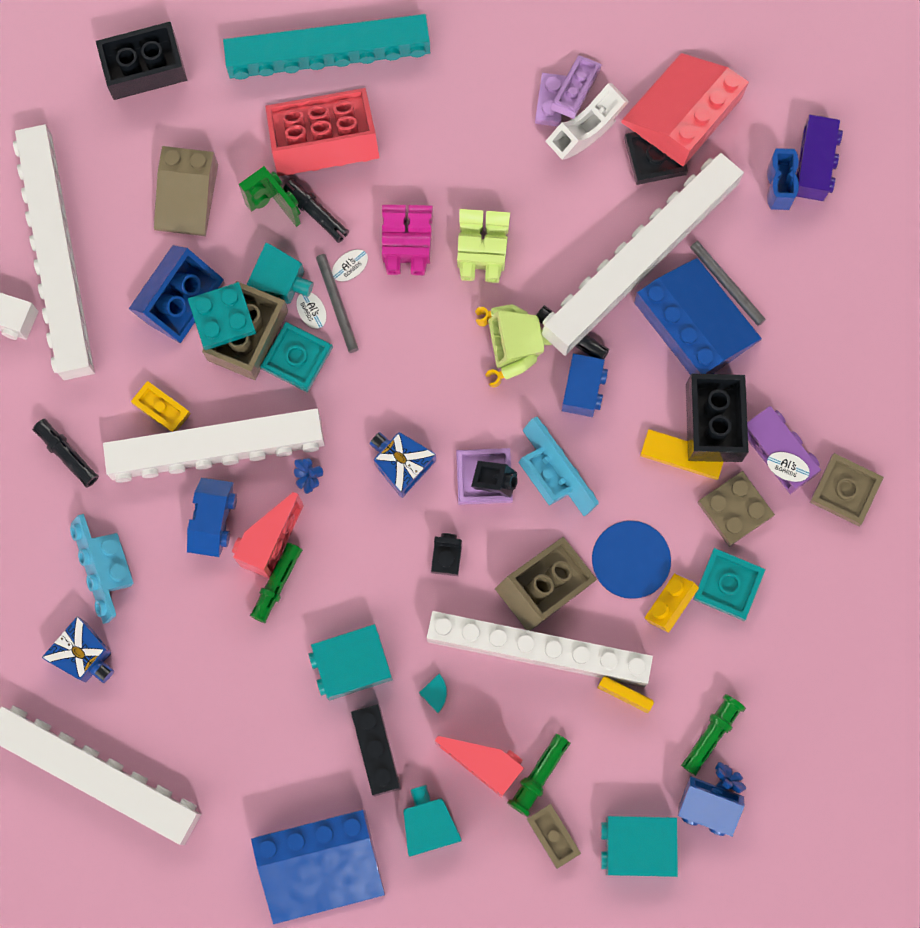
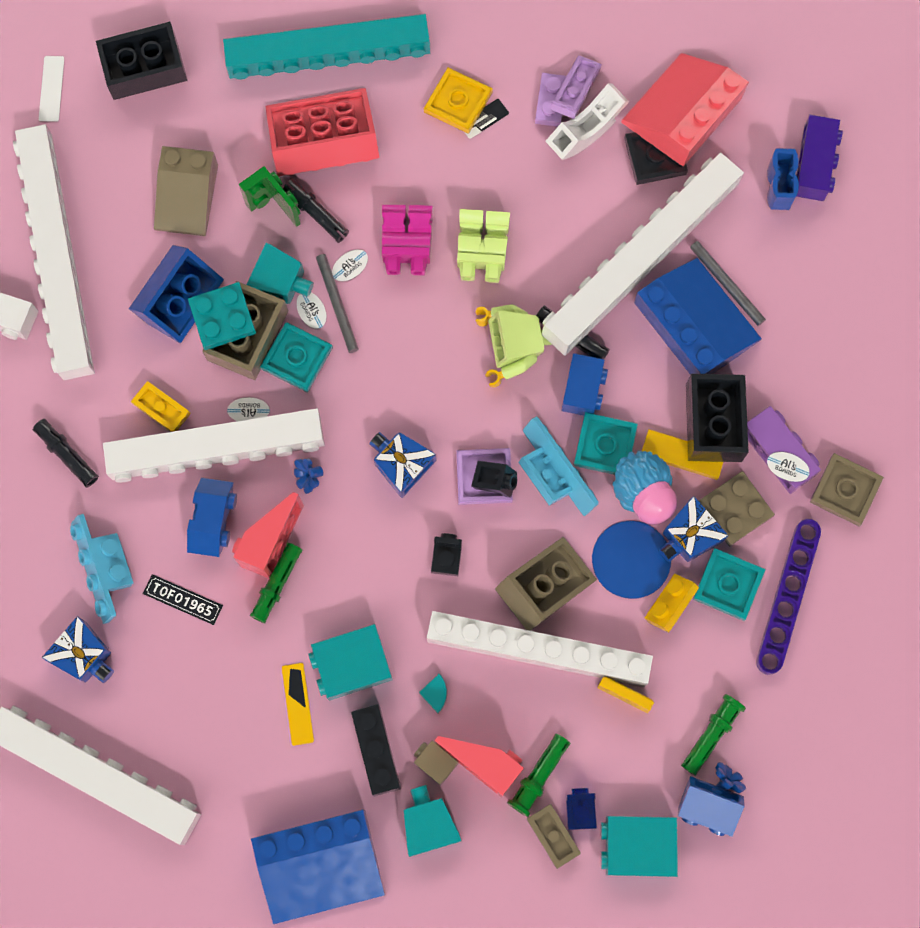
(51, 88): none -> white sticker
(182, 599): none -> black sticker
(247, 409): none -> white sticker
(297, 704): none -> yellow sticker
(435, 761): none -> dark tan brick
(458, 100): none -> yellow tile
(490, 115): none -> sticker
(581, 809): none -> clear blue bracket
(604, 442): none -> teal plate
(645, 487): none -> hair
(691, 533): none -> torso
(783, 594): none -> dark purple beam

